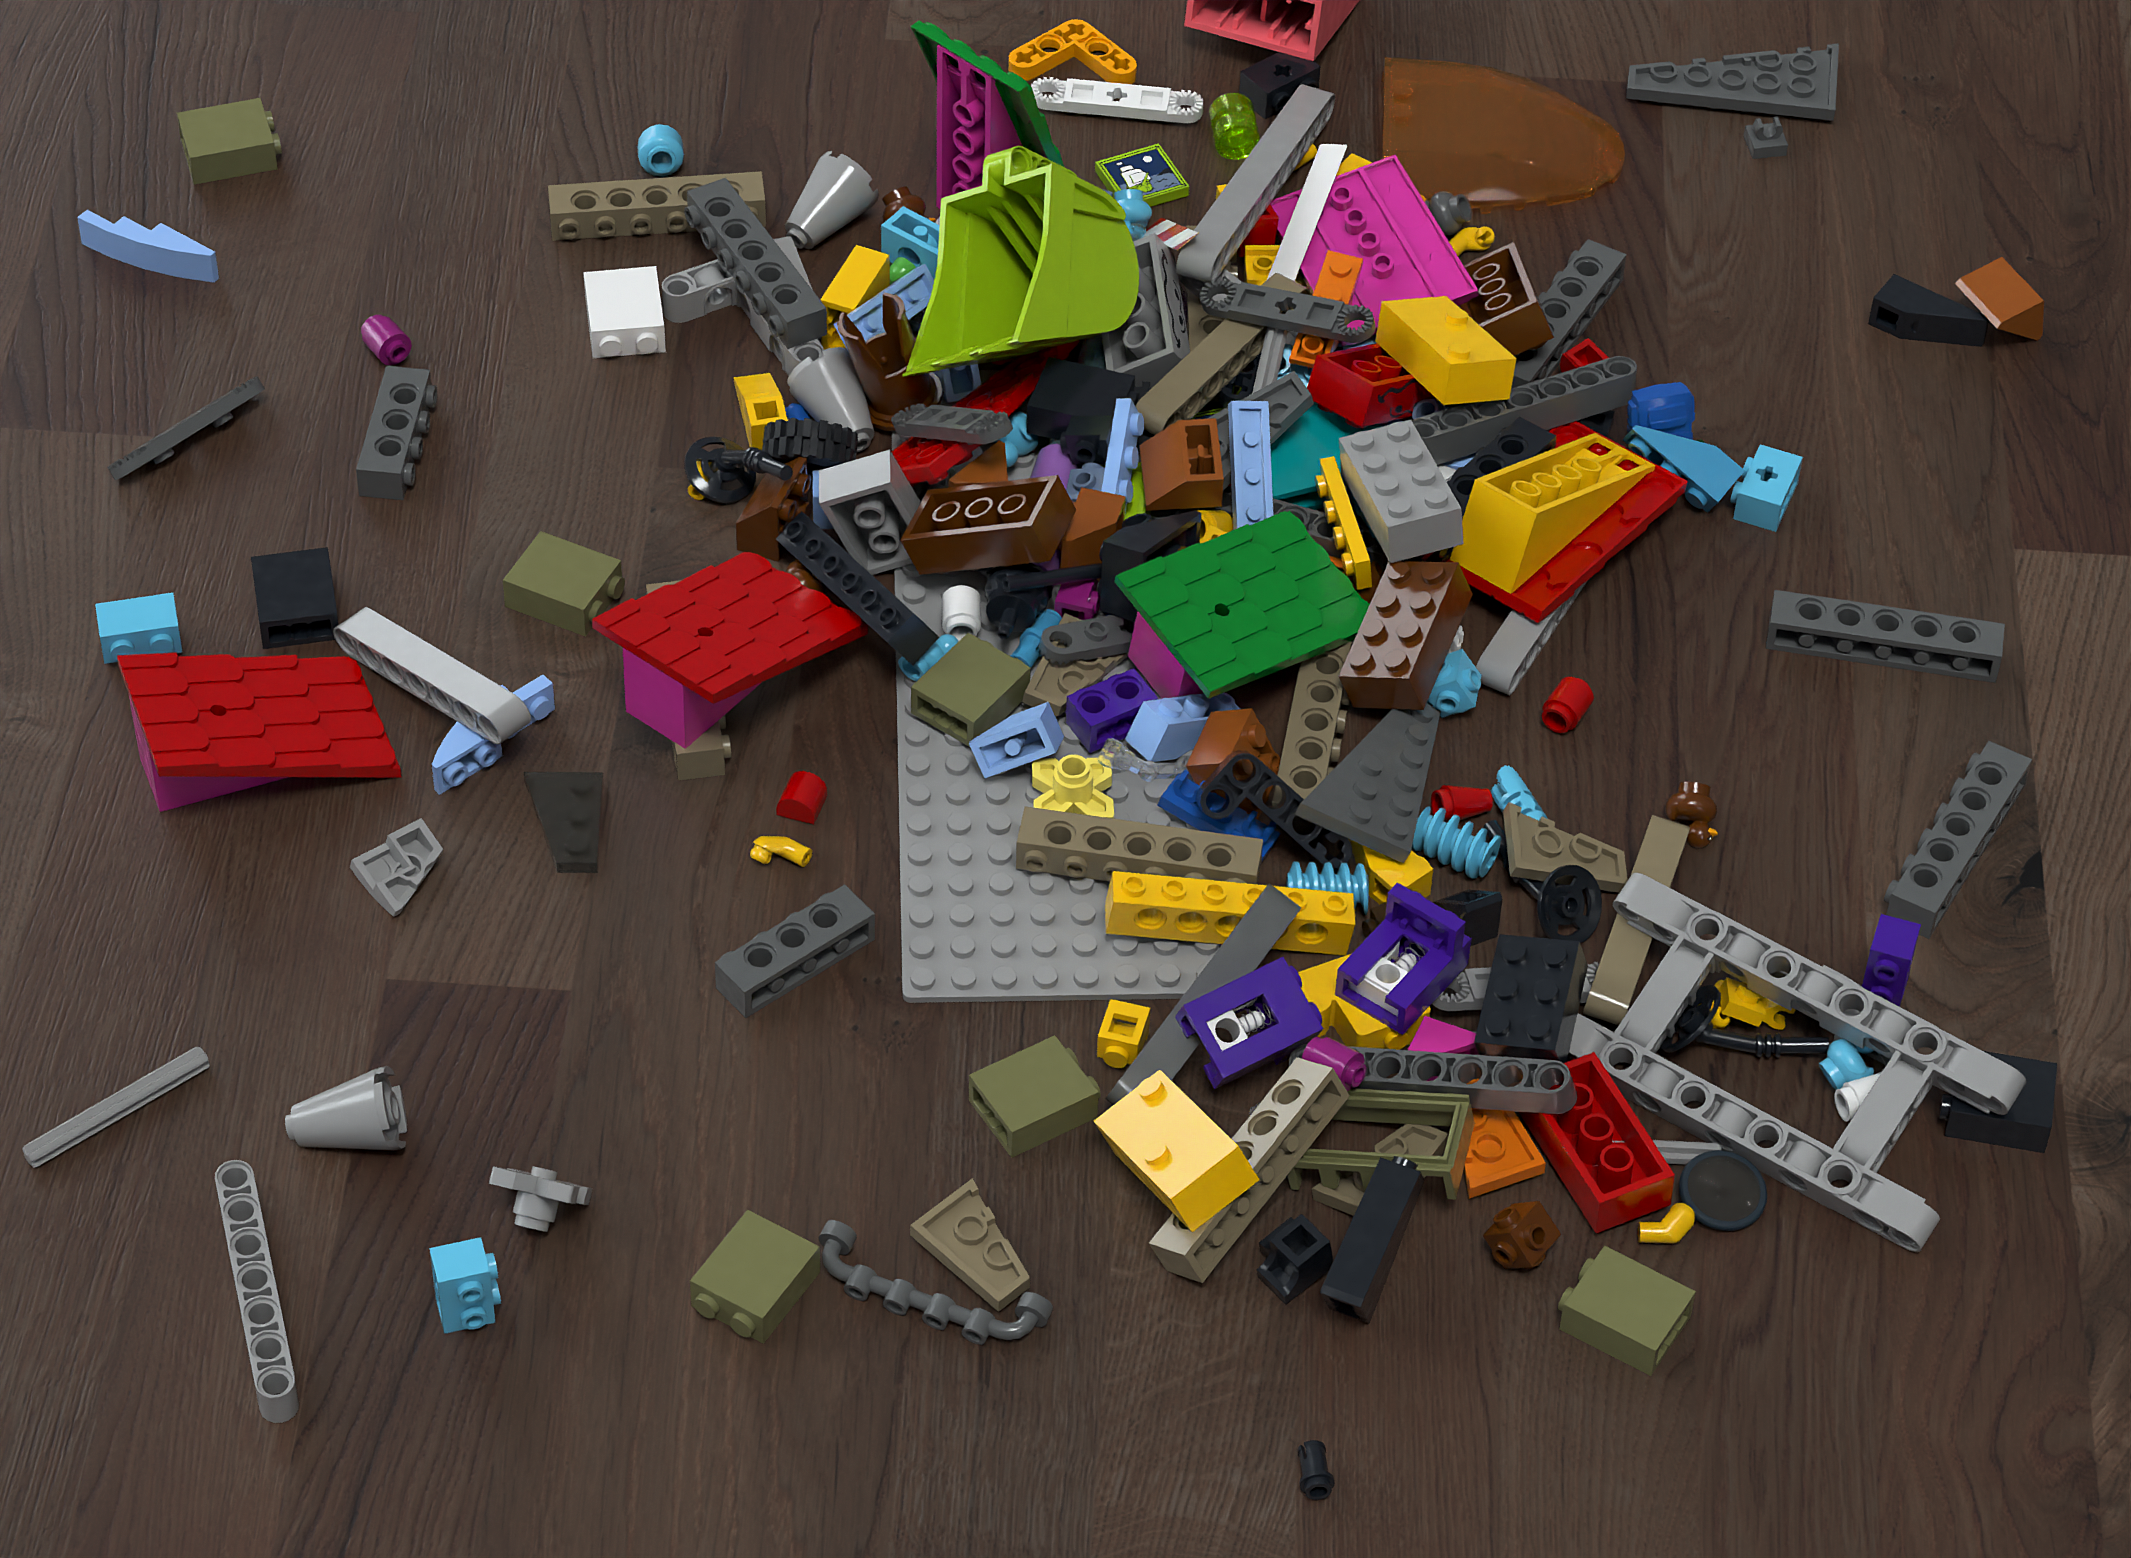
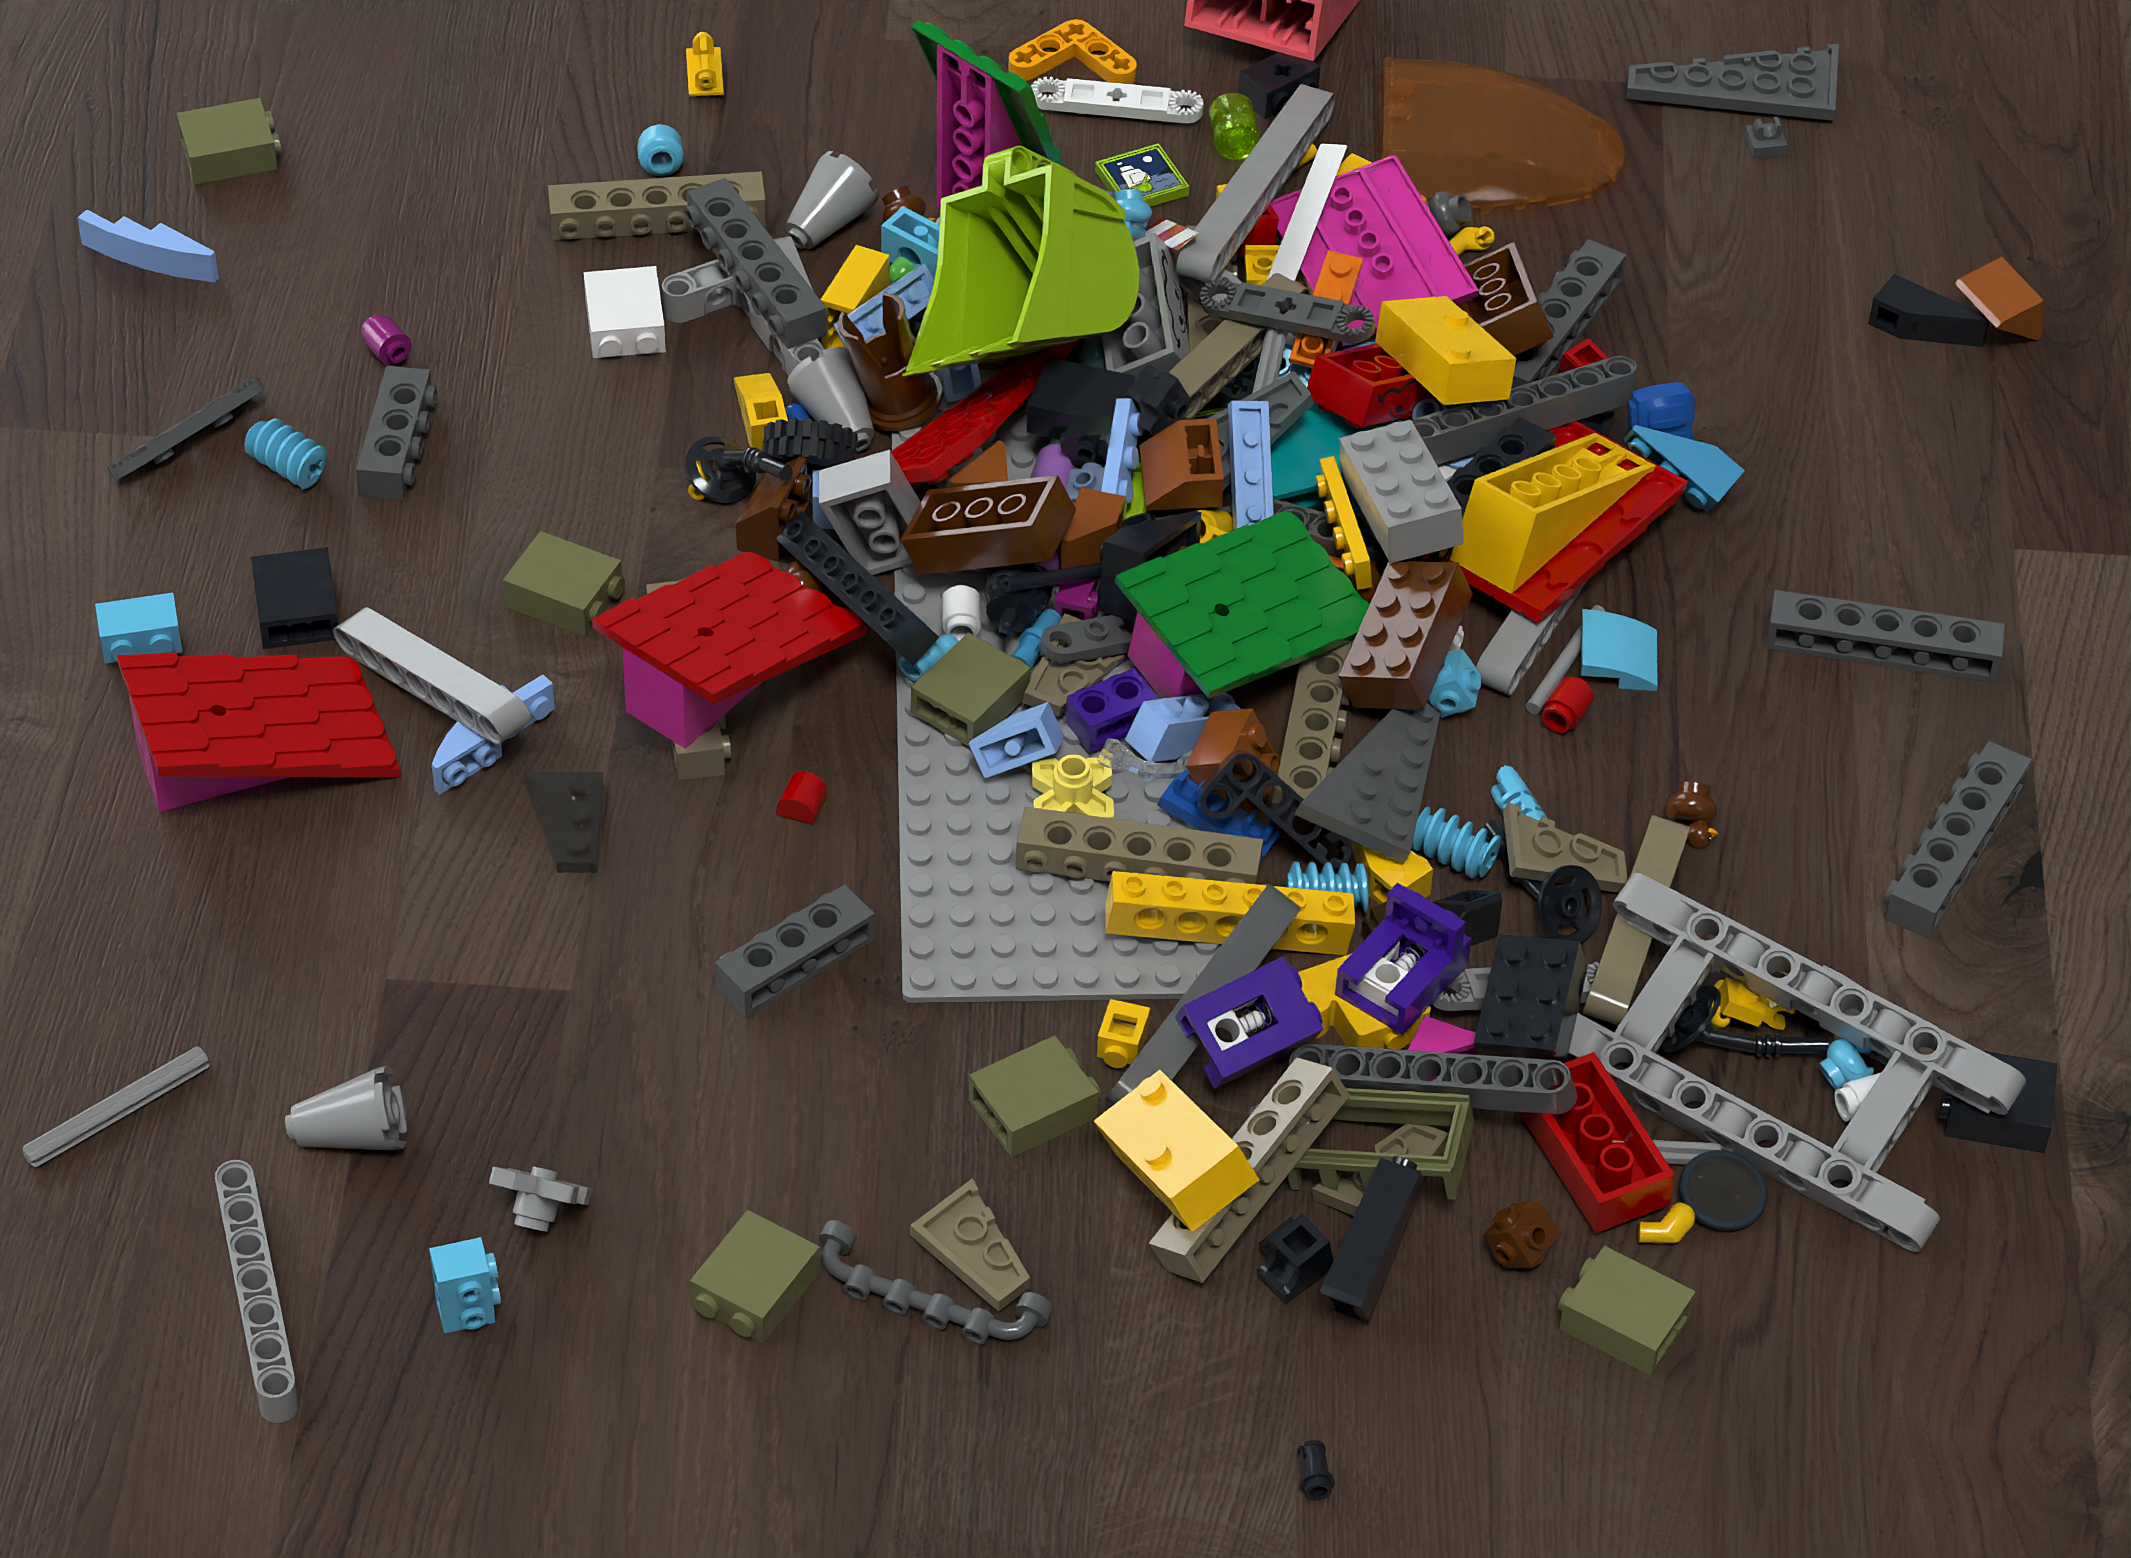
(286, 452): none -> medium azure piece
(398, 866): light grey slope -> none
(704, 67): none -> yellow hinge
(782, 846): yellow arm -> none
(952, 424): dark grey piece -> none
(1018, 441): medium azure animal -> none
(1159, 400): none -> black brick
(1345, 1061): magenta brick -> none
(1461, 801): red cone -> none
(1499, 1152): orange wing -> none
(1557, 671): none -> light grey bar
(1619, 649): none -> medium azure slope
(1766, 487): medium azure brick -> none
(1891, 958): dark purple brick -> none

